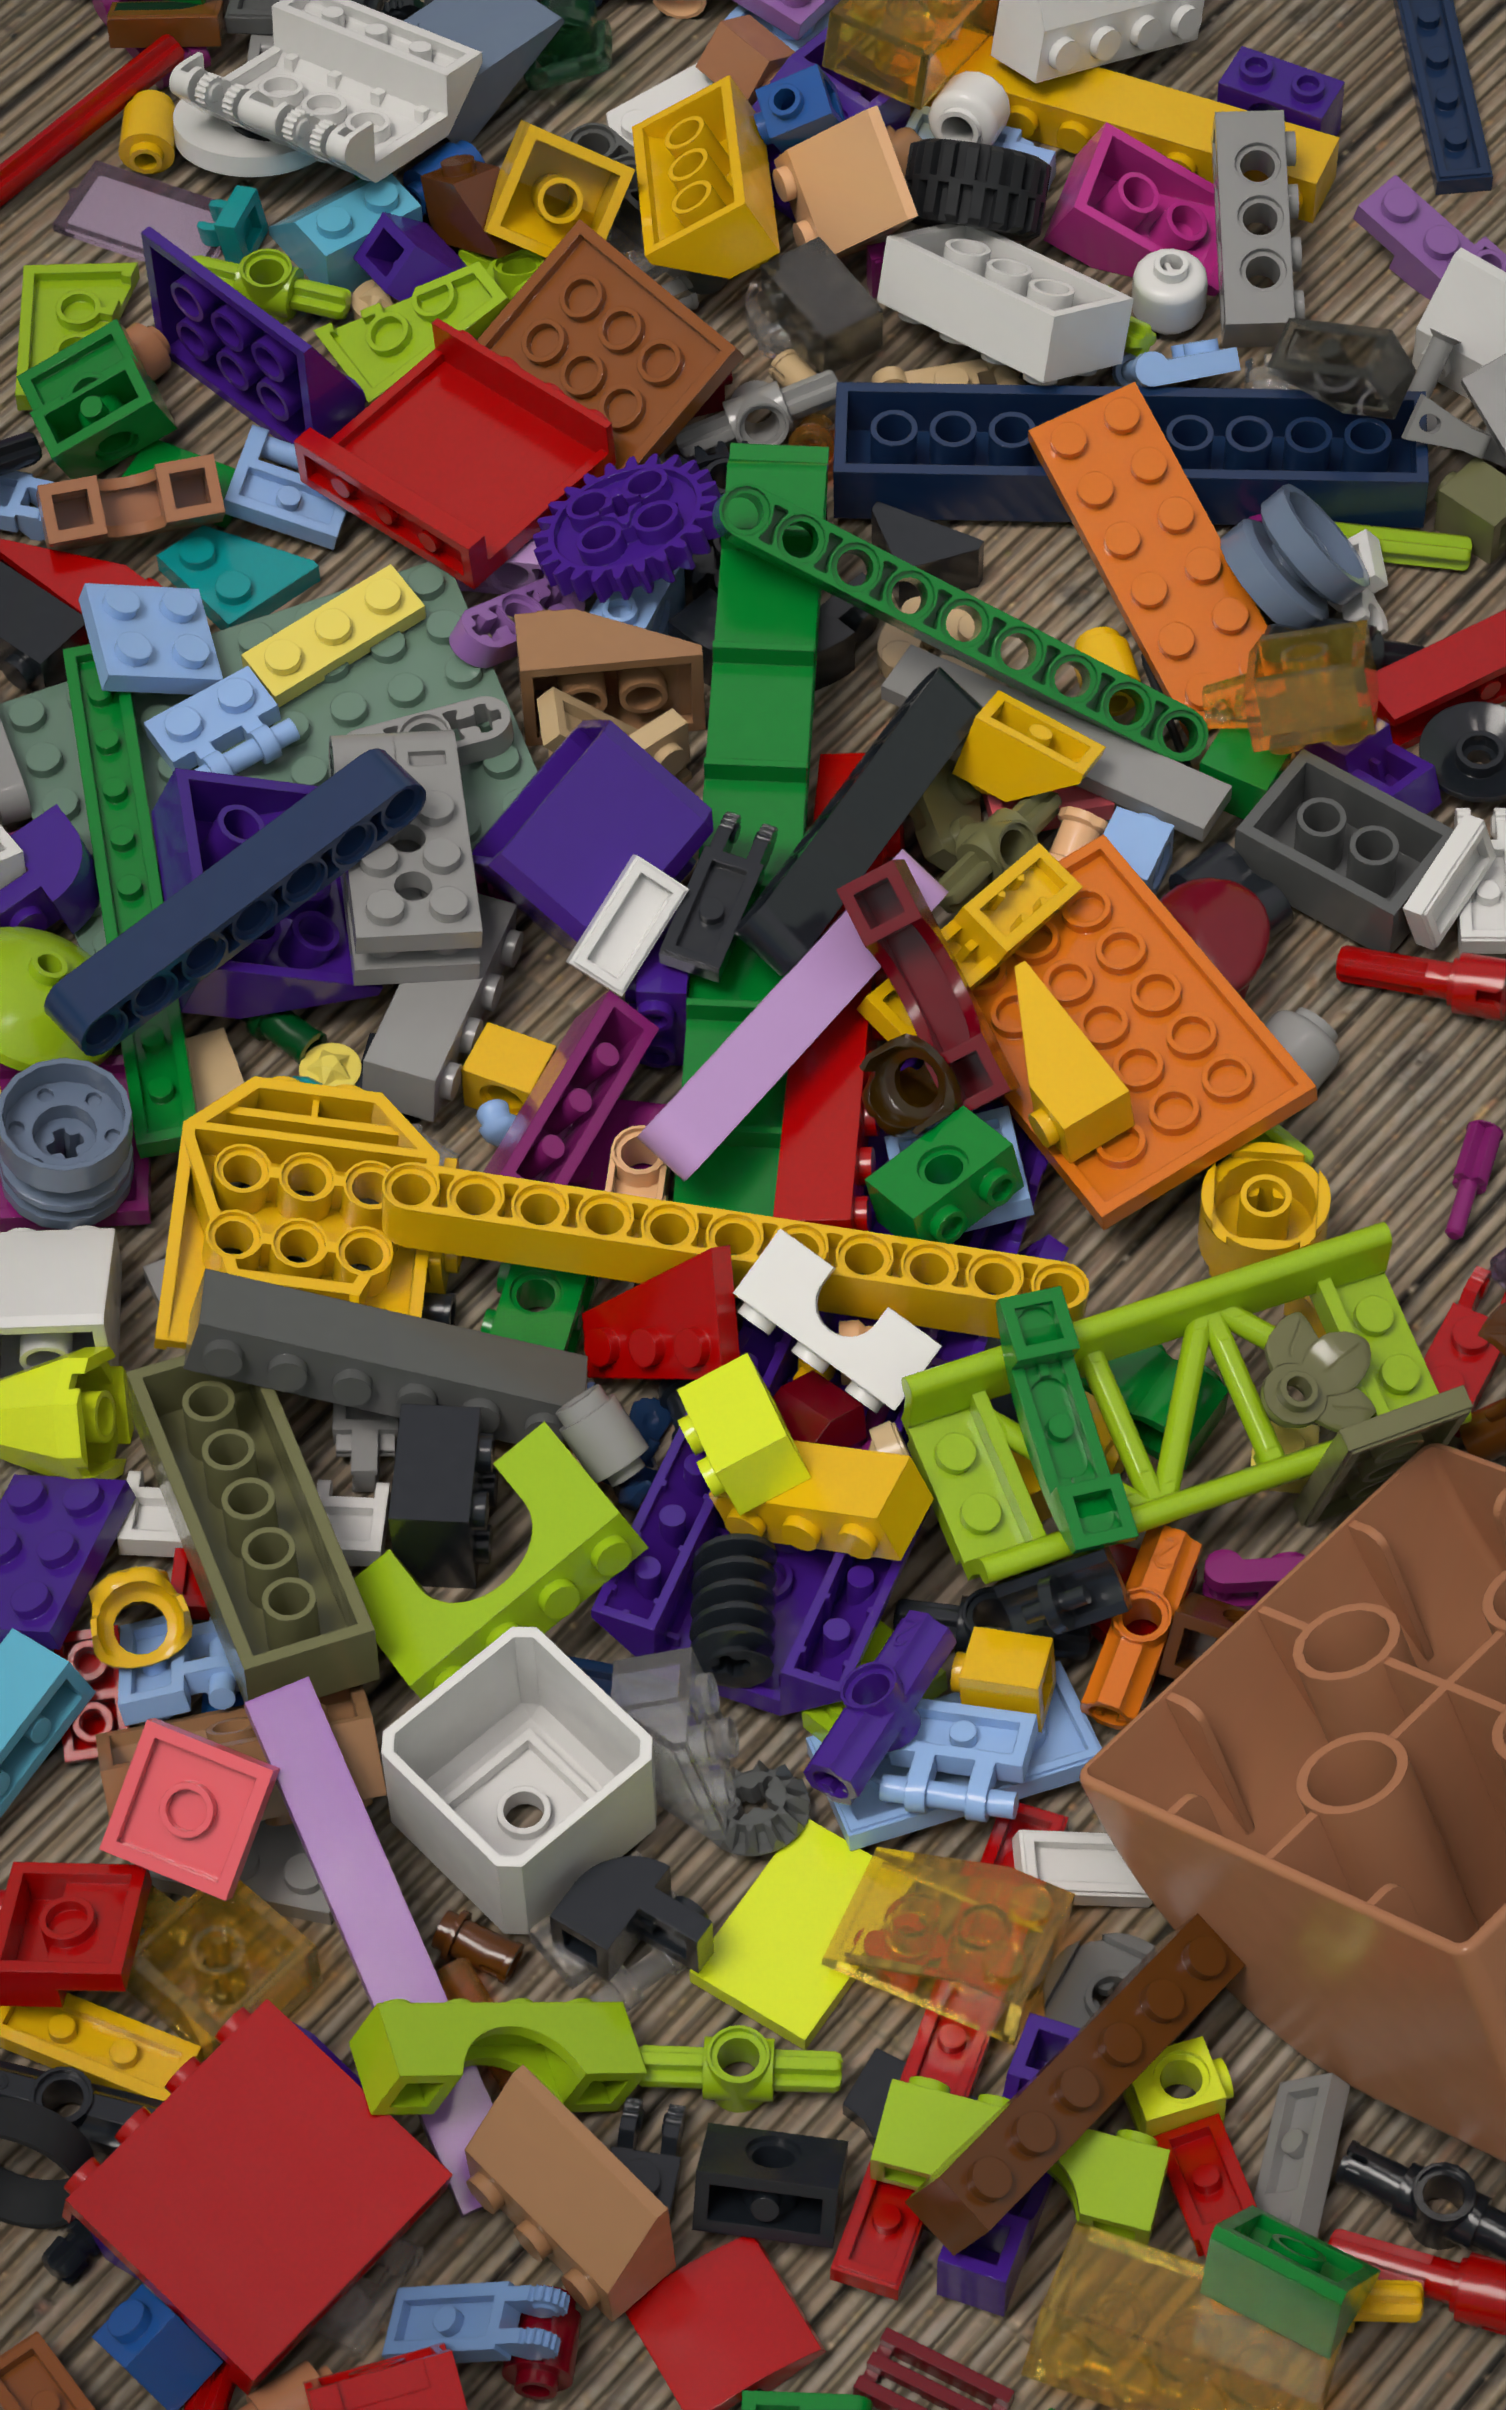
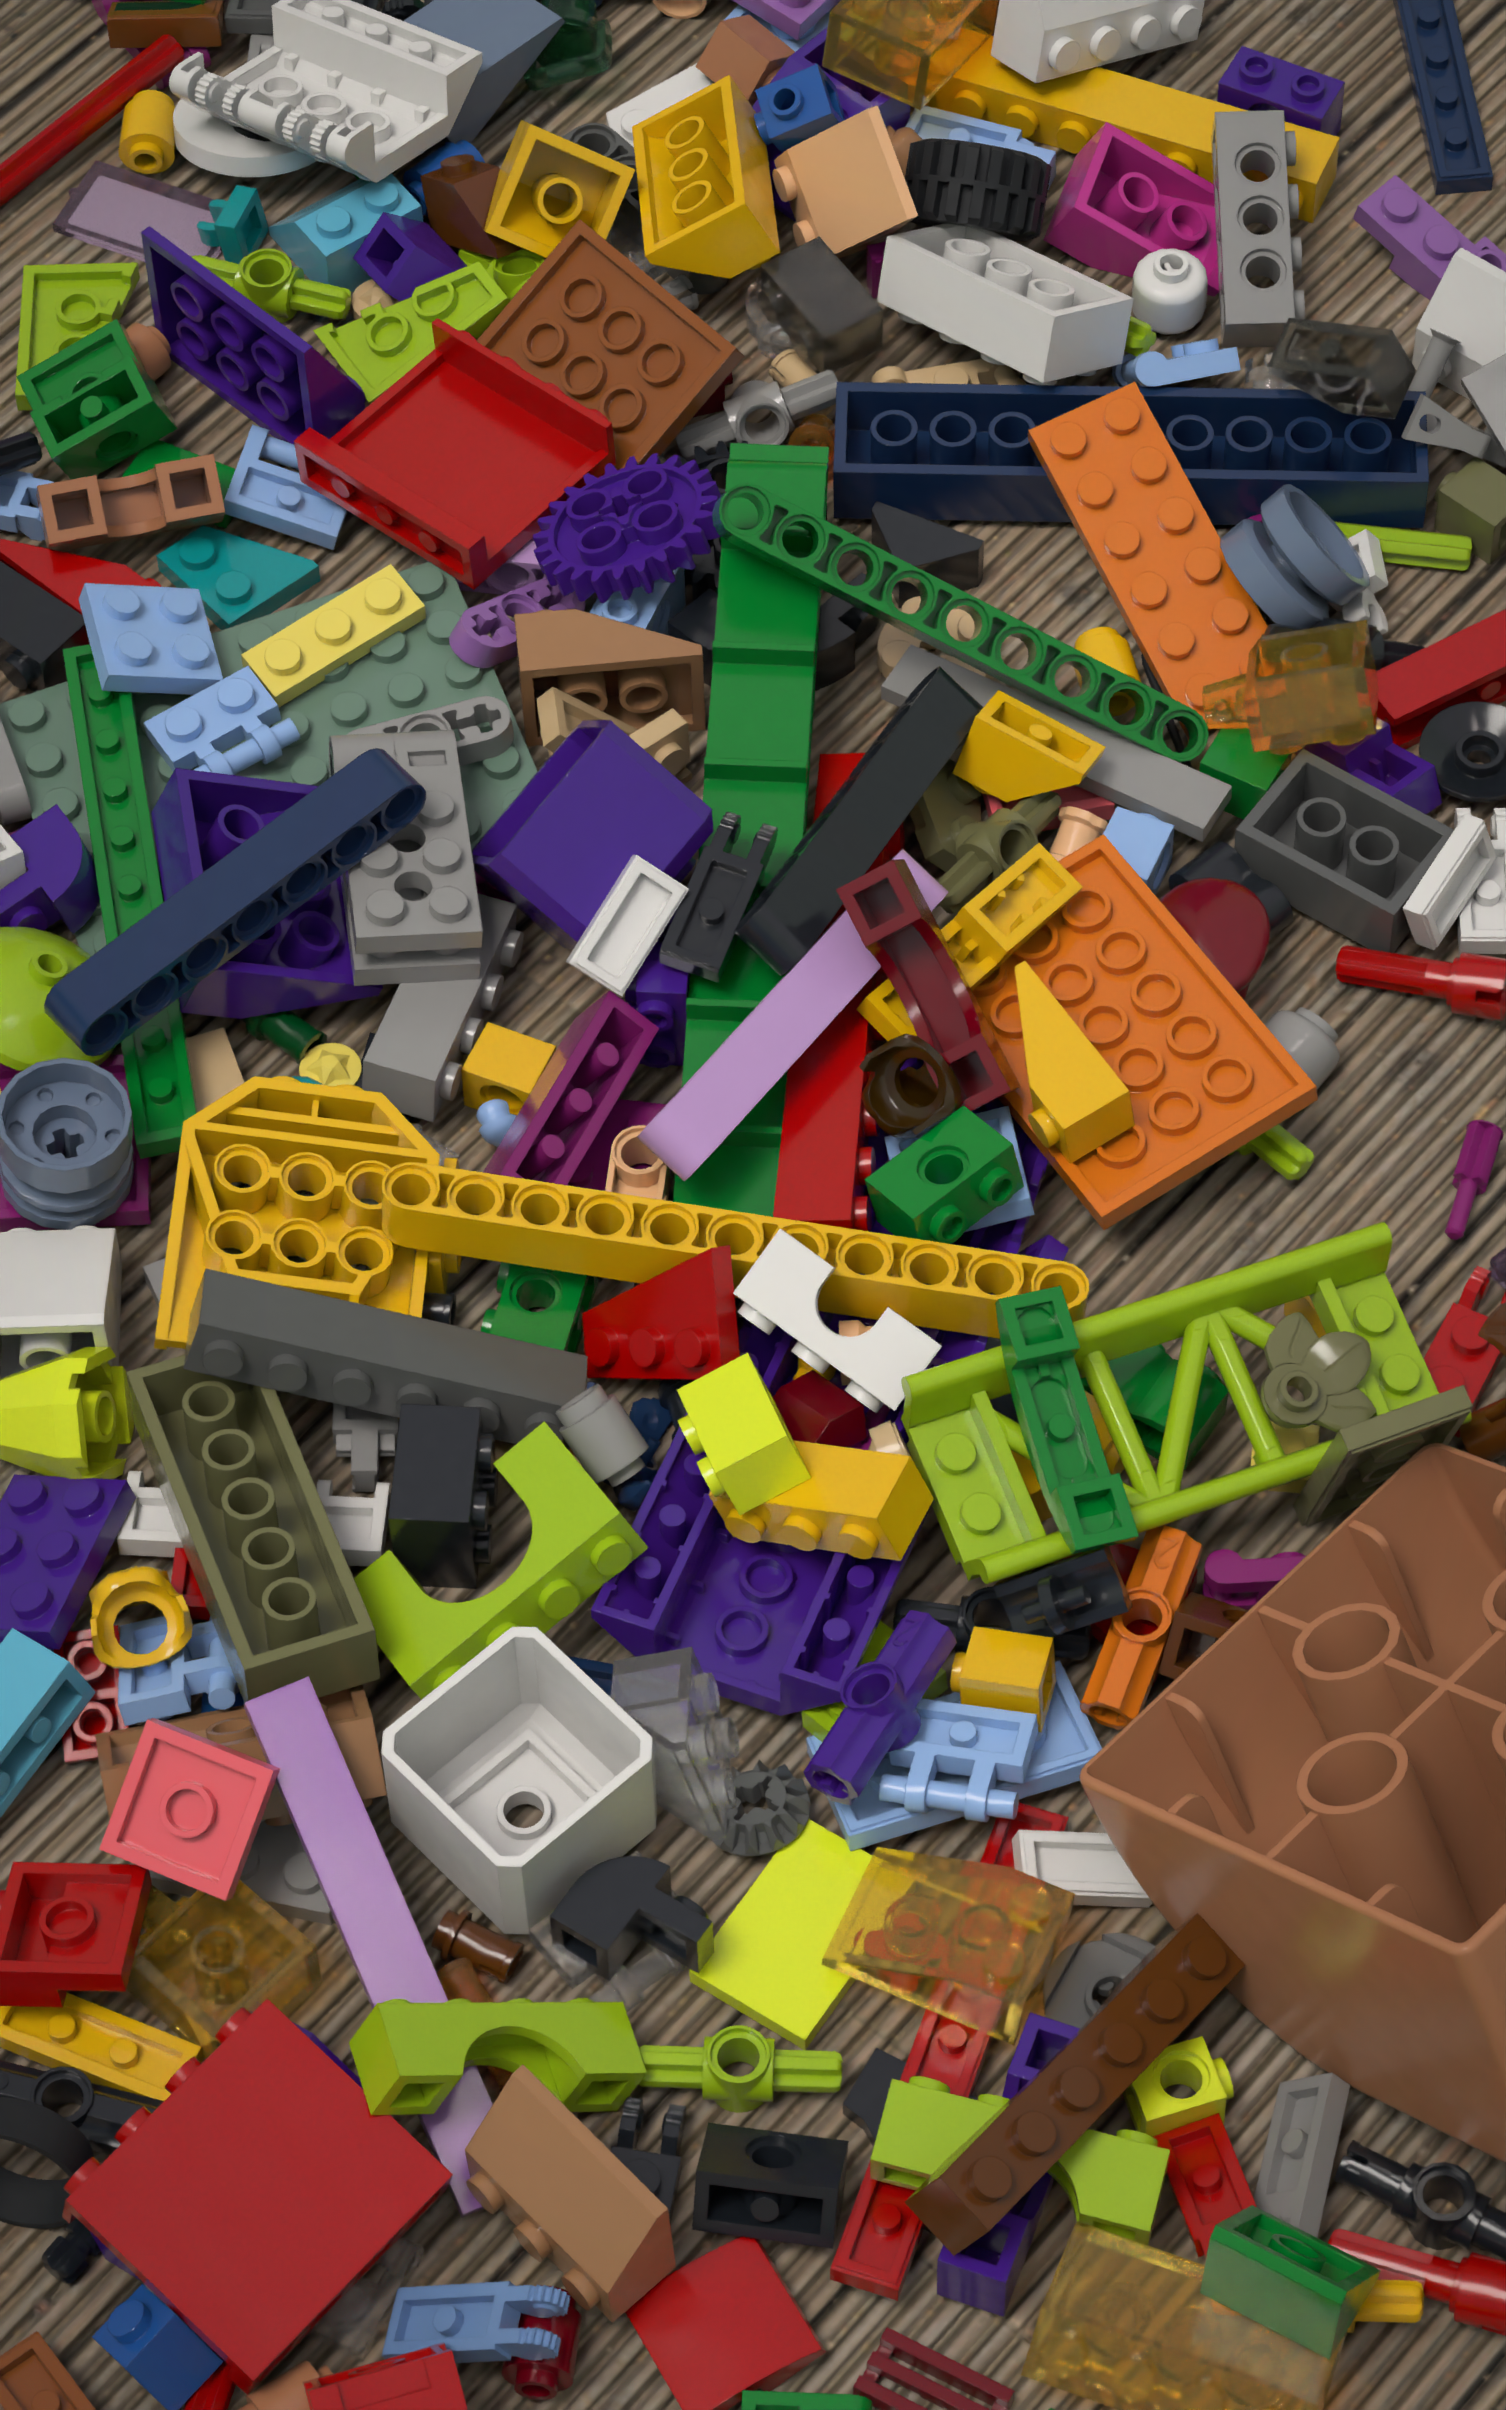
(734, 1608): black piece -> none
(970, 109): white head -> none
(1260, 1206): yellow brick -> none

